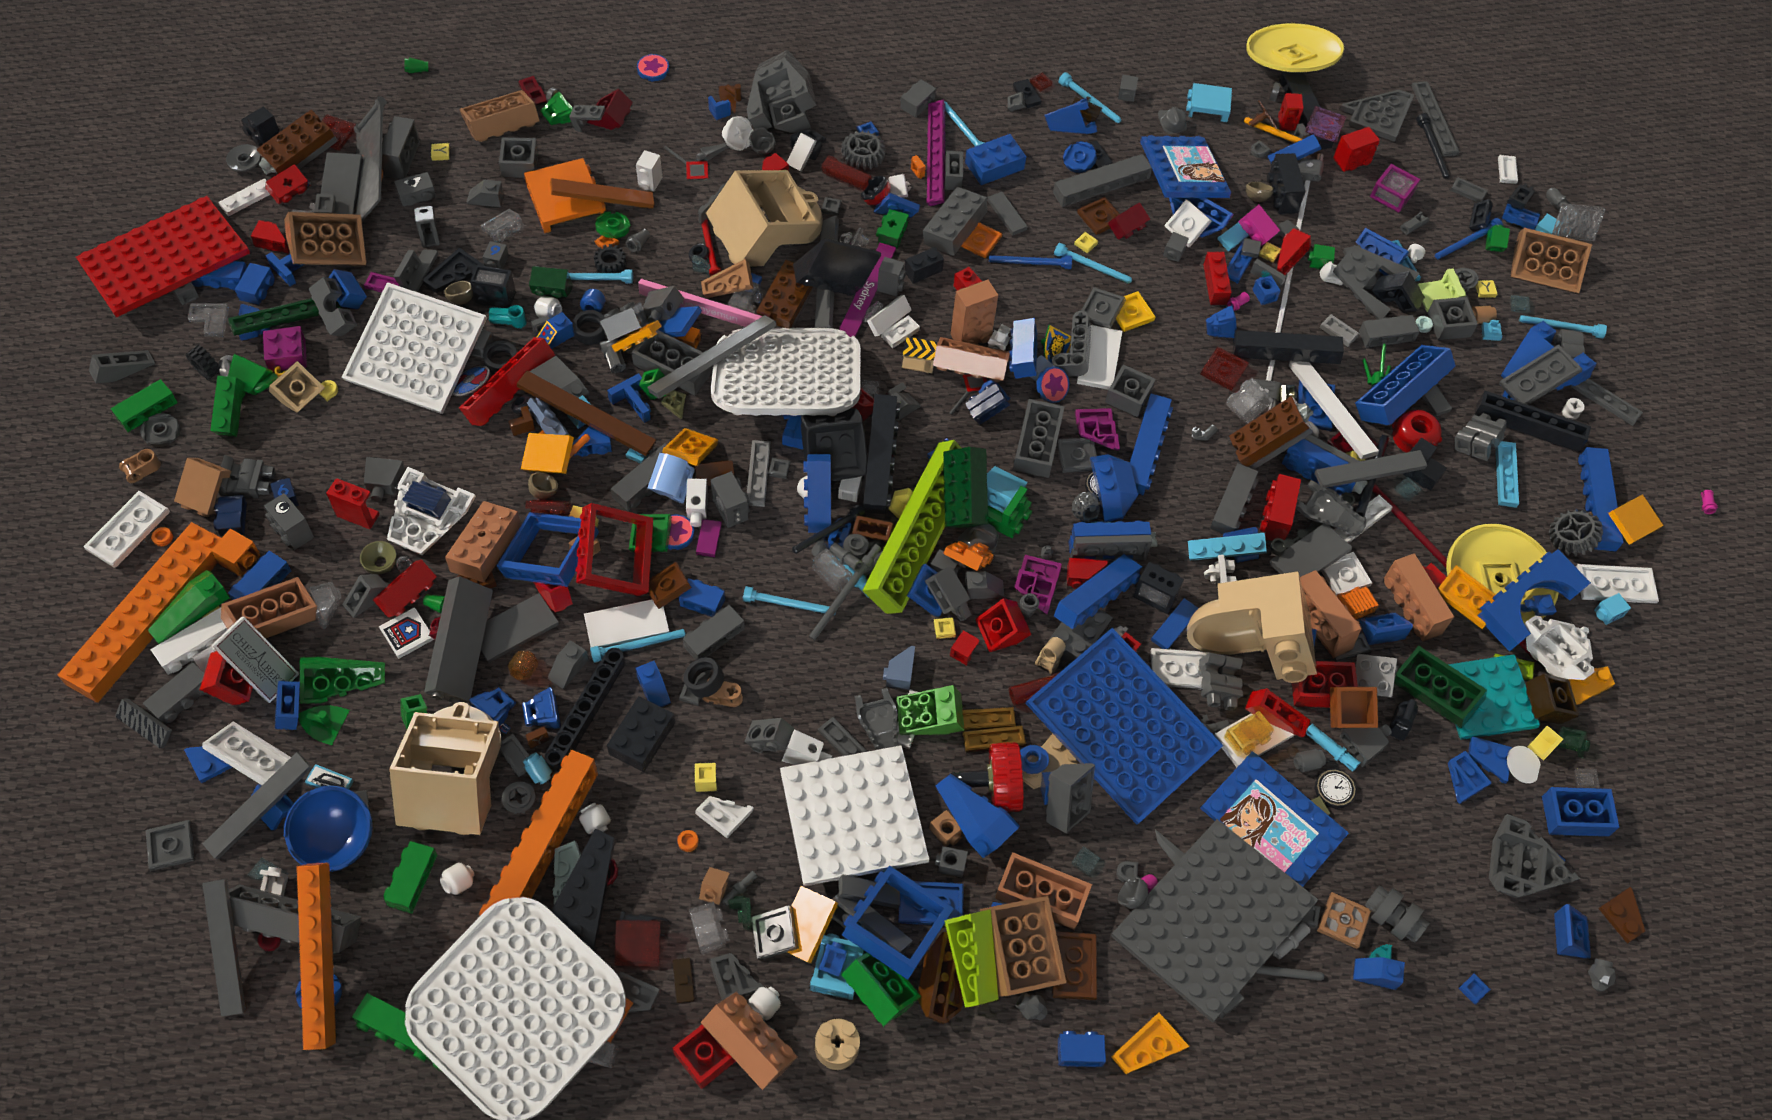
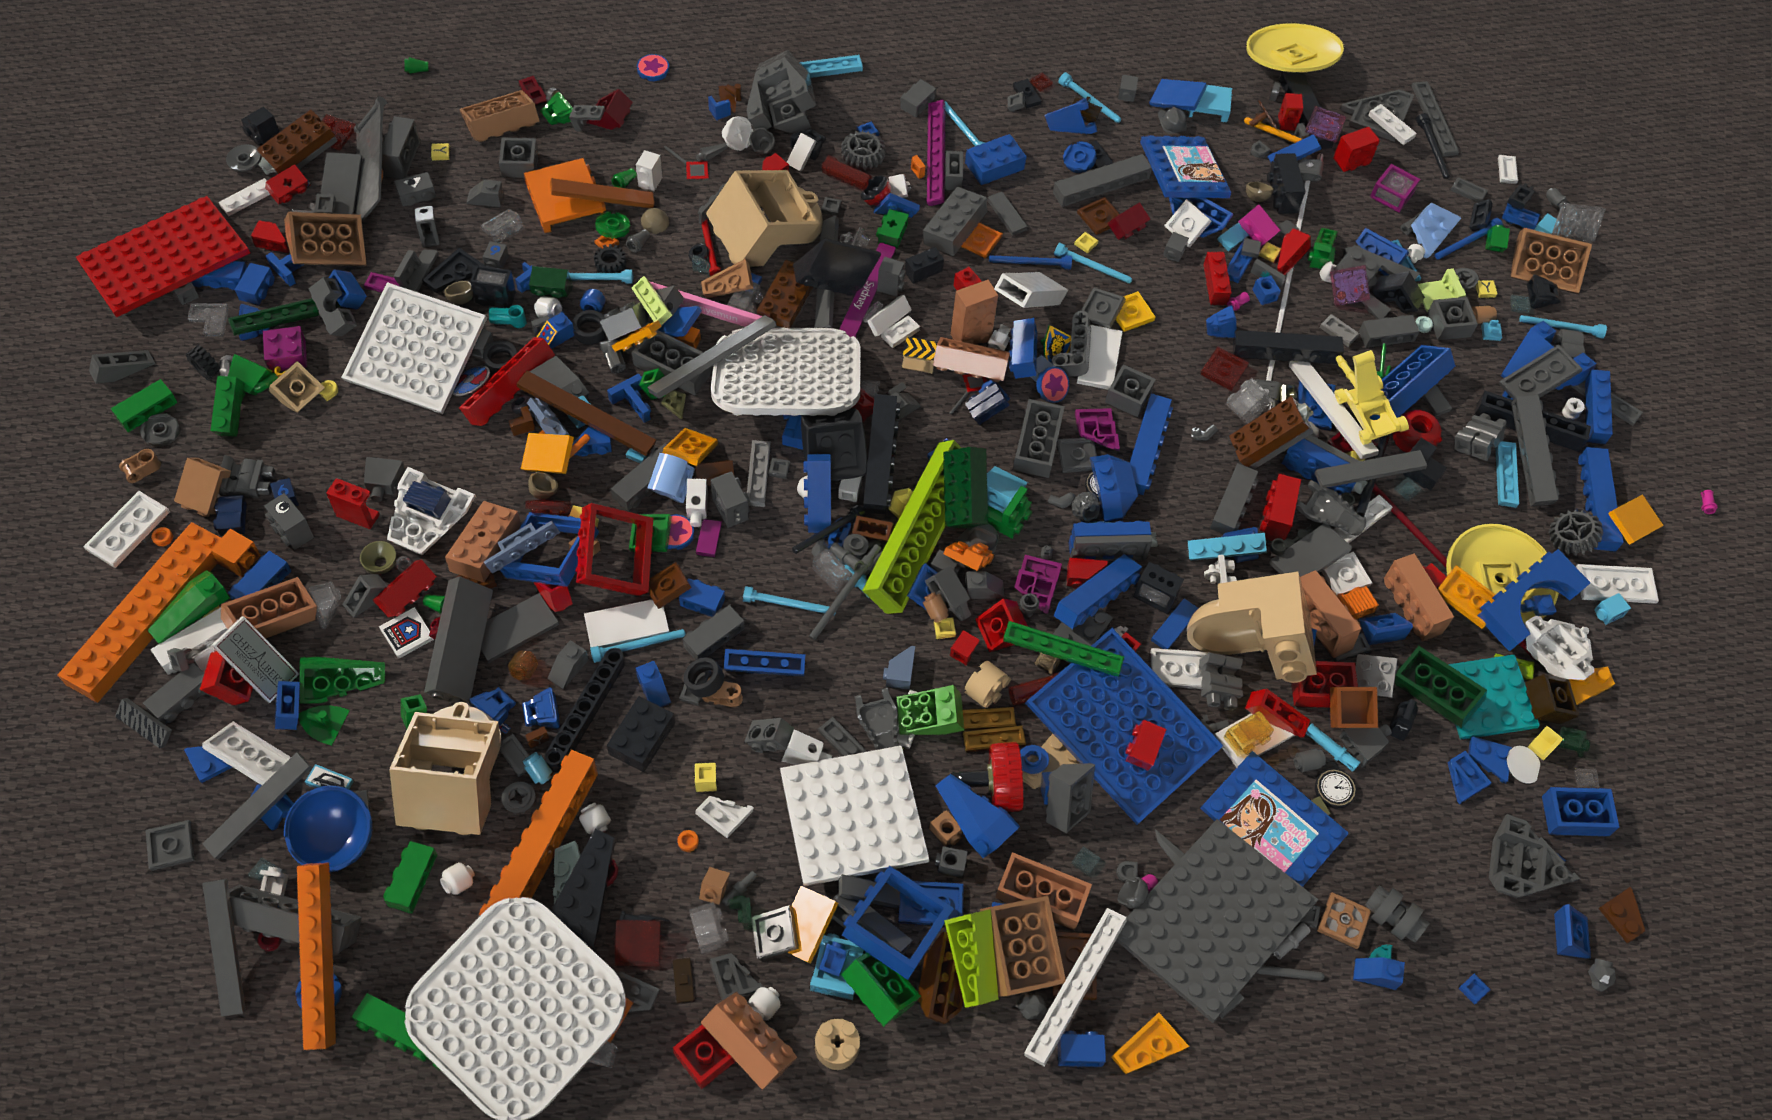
(178, 658): none -> dark grey tile
(519, 544): none -> sand blue bracket
(523, 280): none -> blue bracket
(623, 178): none -> green cone
(651, 301): none -> yellowish green tile
(655, 220): none -> dark tan piece
(764, 662): none -> blue brick
(833, 66): none -> medium azure plate
(935, 607): none -> medium nougat brick
(987, 684): none -> tan brick
(1030, 289): none -> white brick
(1062, 502): none -> dark grey arm
(1063, 648): none -> green tile
(1075, 987): none -> white plate
(1145, 744): none -> red brick
(1178, 94): none -> blue tile
(1325, 240): none -> green tile
(1350, 285): none -> clear pink tile
(1368, 399): none -> light yellow piece
(1392, 124): none -> white plate
(1433, 227): none -> light blue wing
(1534, 450): none -> dark grey brick
(1542, 292): none -> black piece
(1598, 406): none -> blue brick

